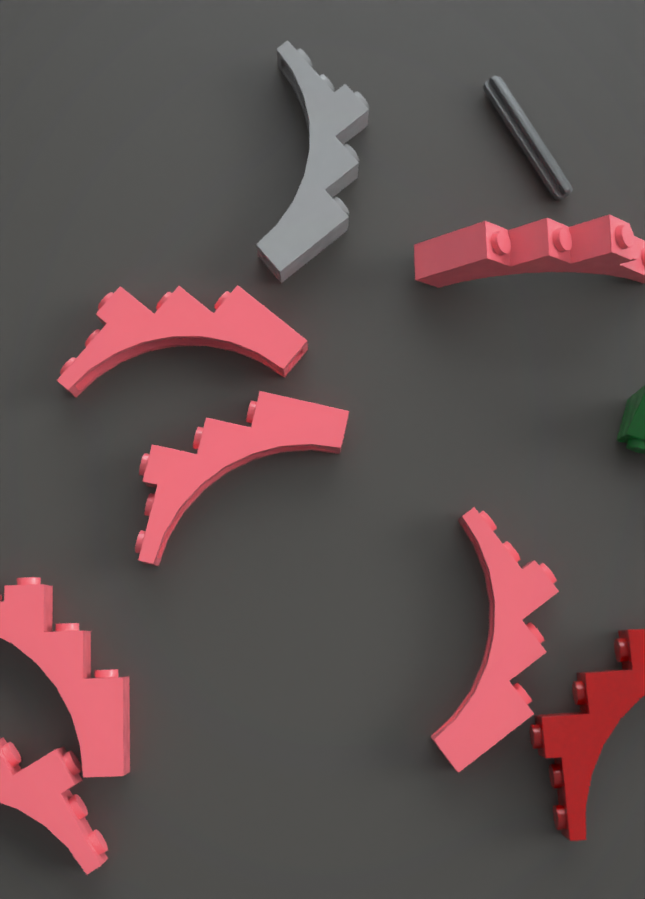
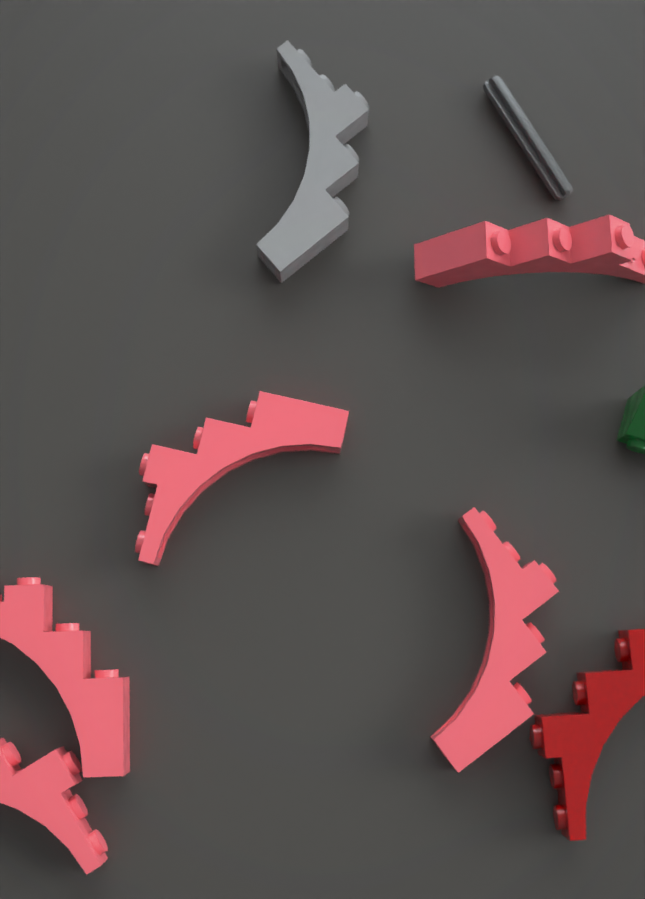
(181, 320): coral arch -> none

